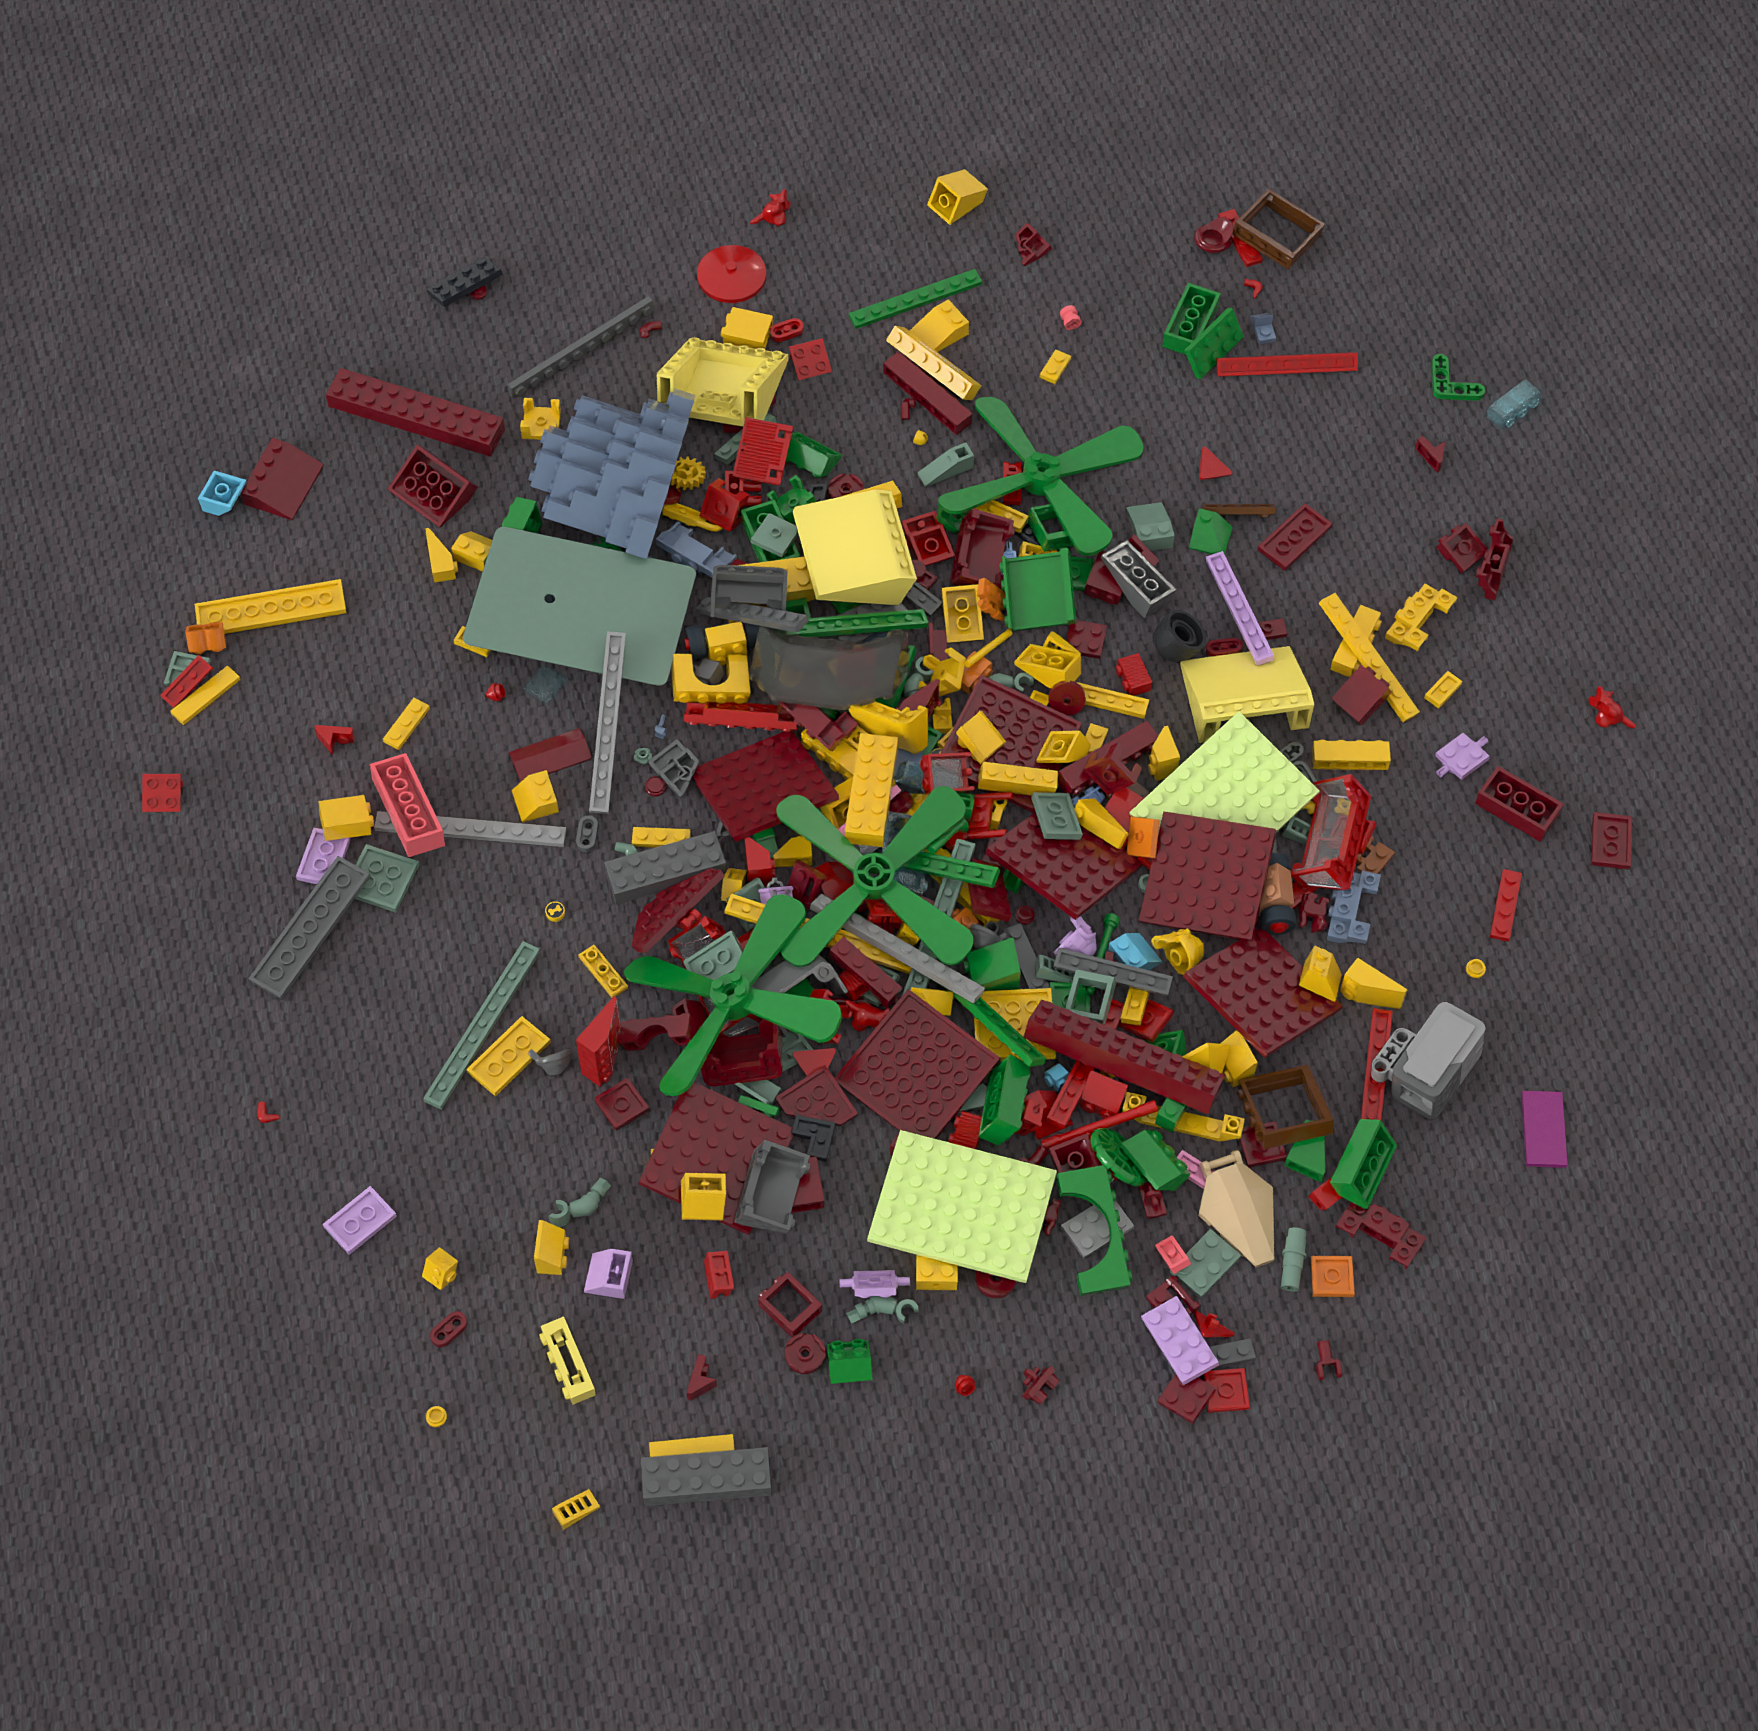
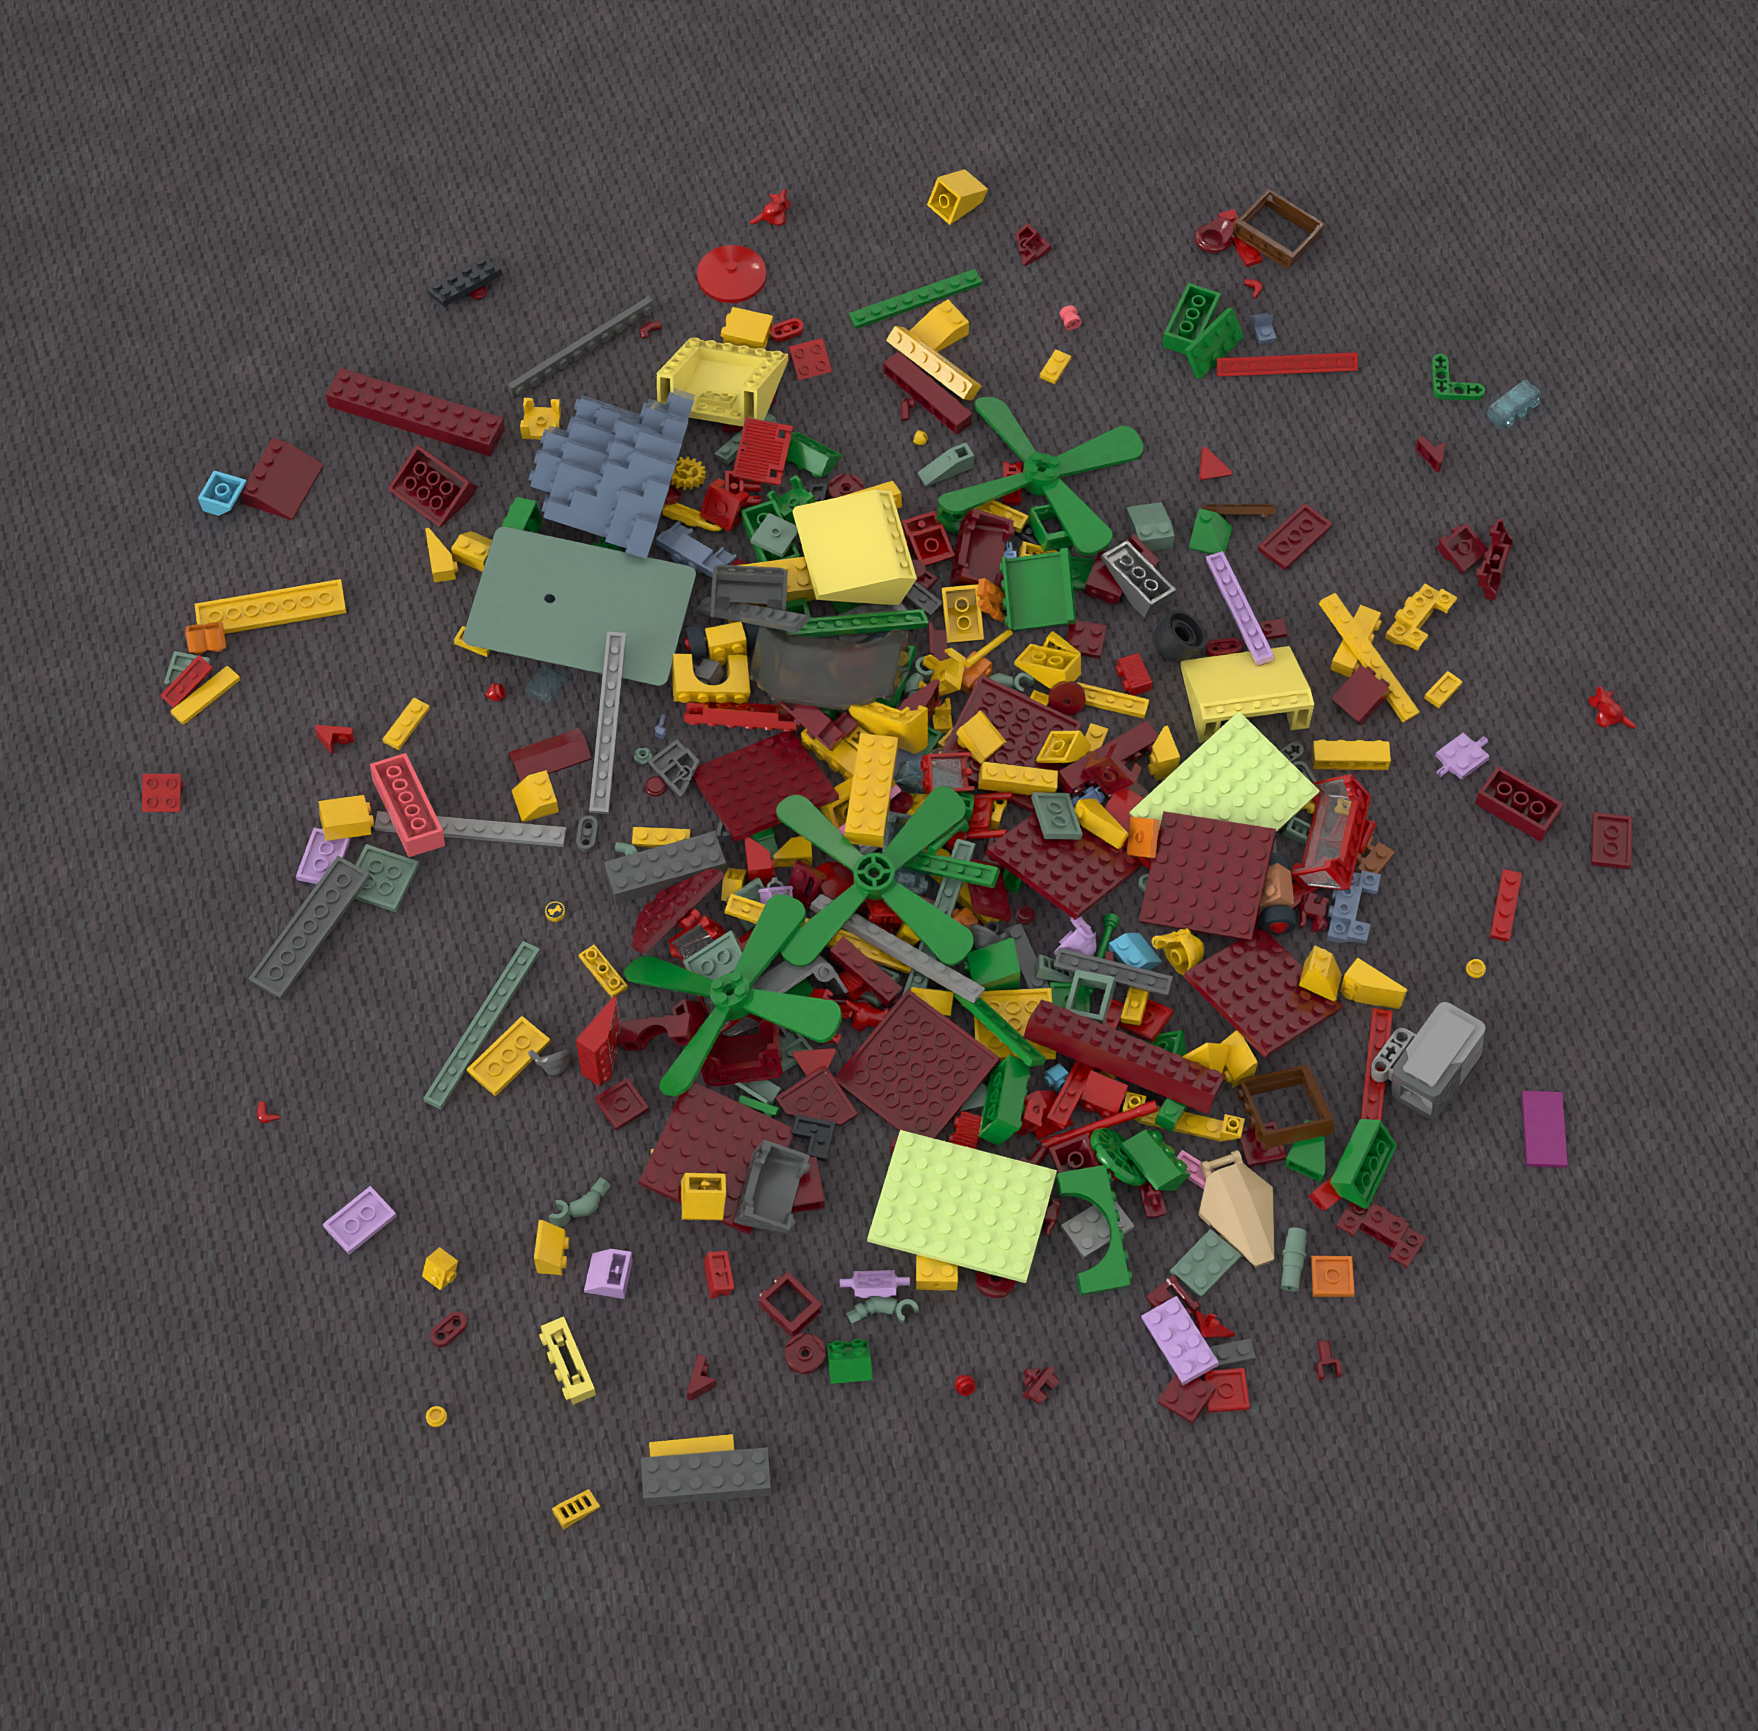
(1173, 1254): coral plate -> none

